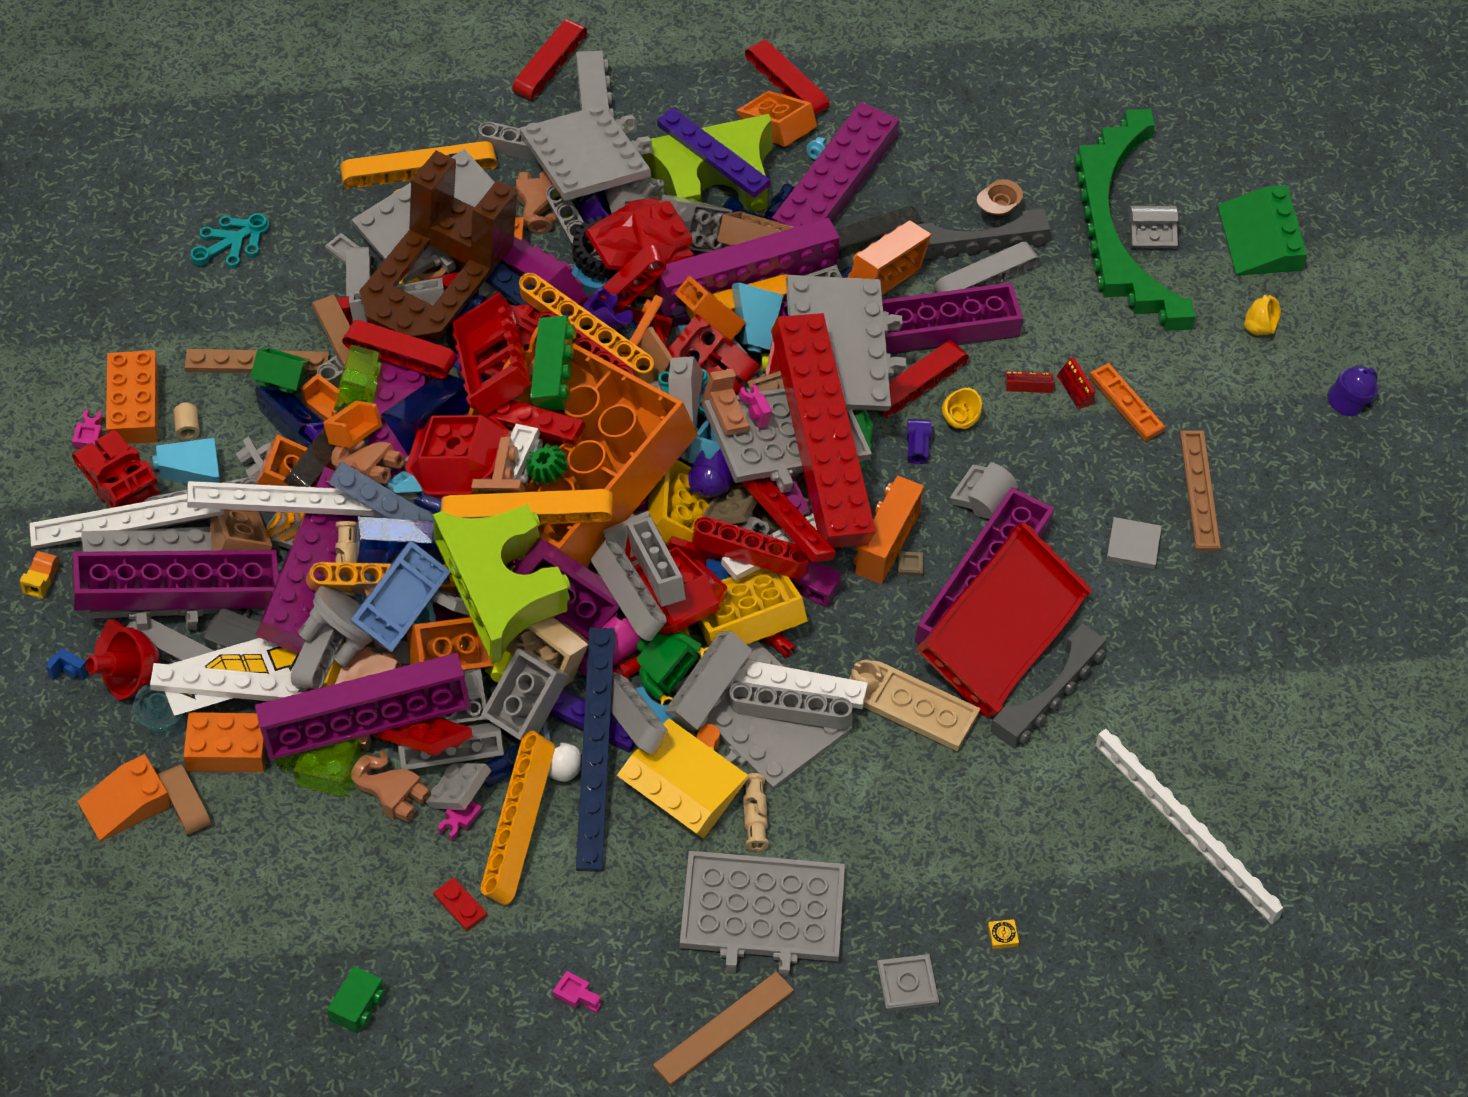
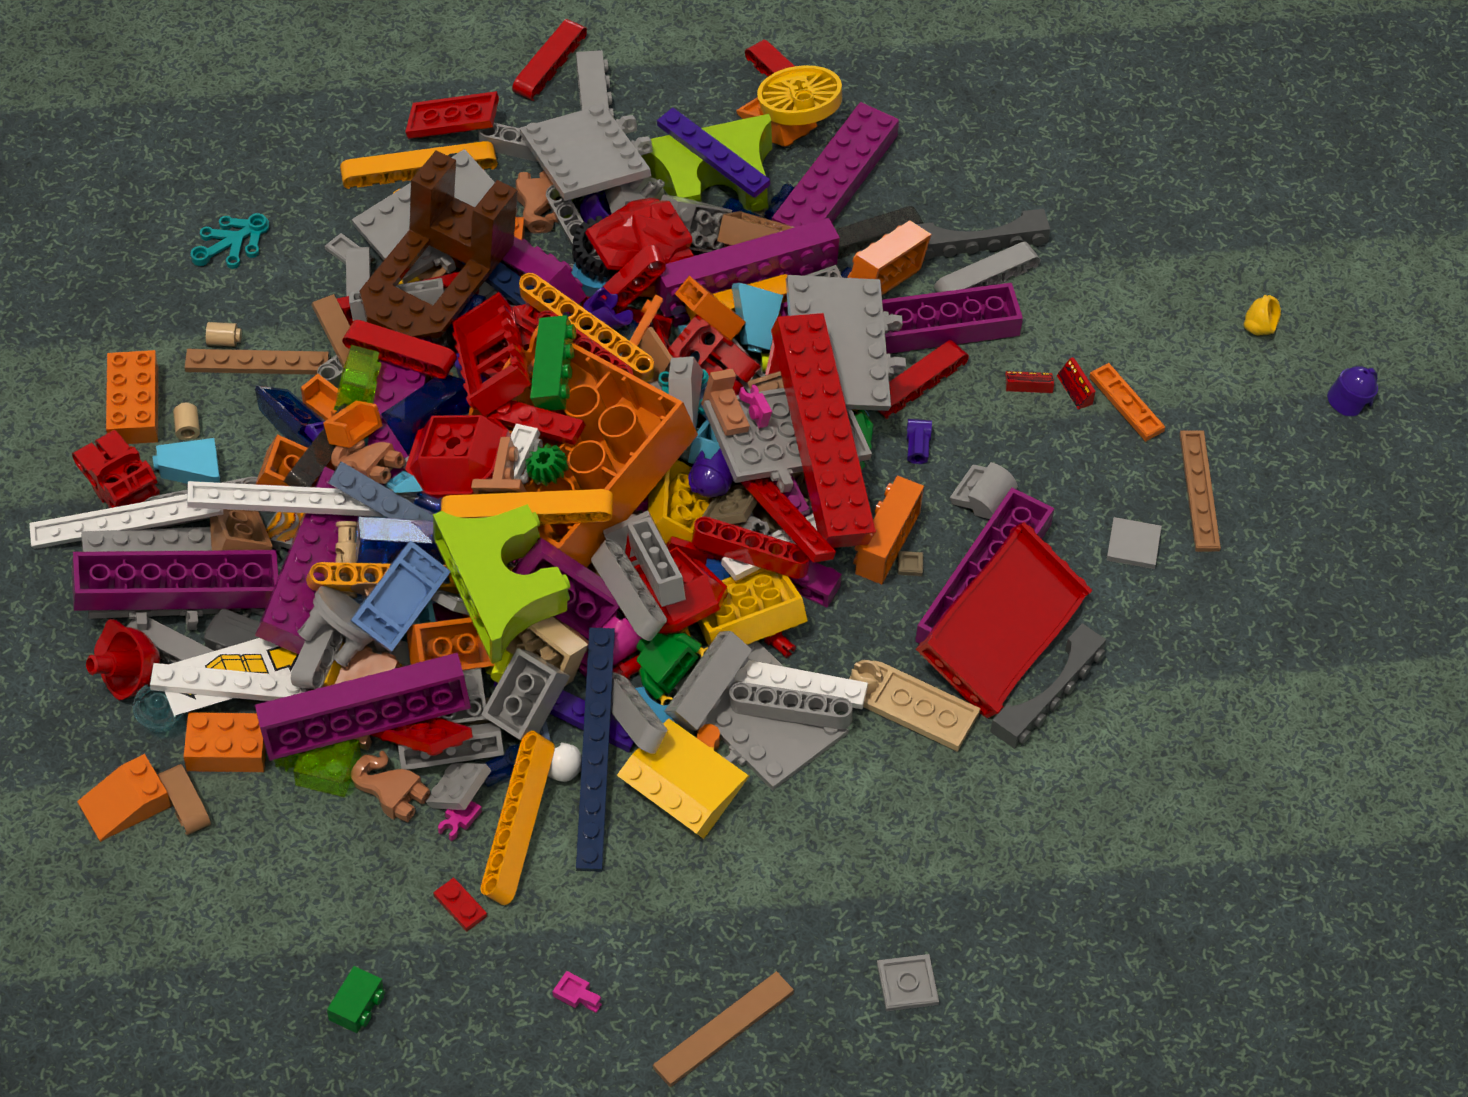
(40, 574): leg -> none
(69, 663): blue bracket -> none
(87, 431): dark pink plate -> none
(223, 334): none -> tan brick
(252, 453): light grey hips -> none
(279, 369): green piece -> none
(452, 115): none -> red plate
(755, 813): tan piece -> none
(762, 908): light grey hinge -> none
(800, 95): none -> yellow piece
(816, 147): medium azure plate -> none
(962, 408): yellow hair -> none
(1000, 197): medium nougat piece -> none
(1003, 934): yellow tile -> none
(1116, 268): green arch -> none
(1153, 227): light grey brick -> none
(1194, 831): white plate -> none
(1263, 232): green slope -> none

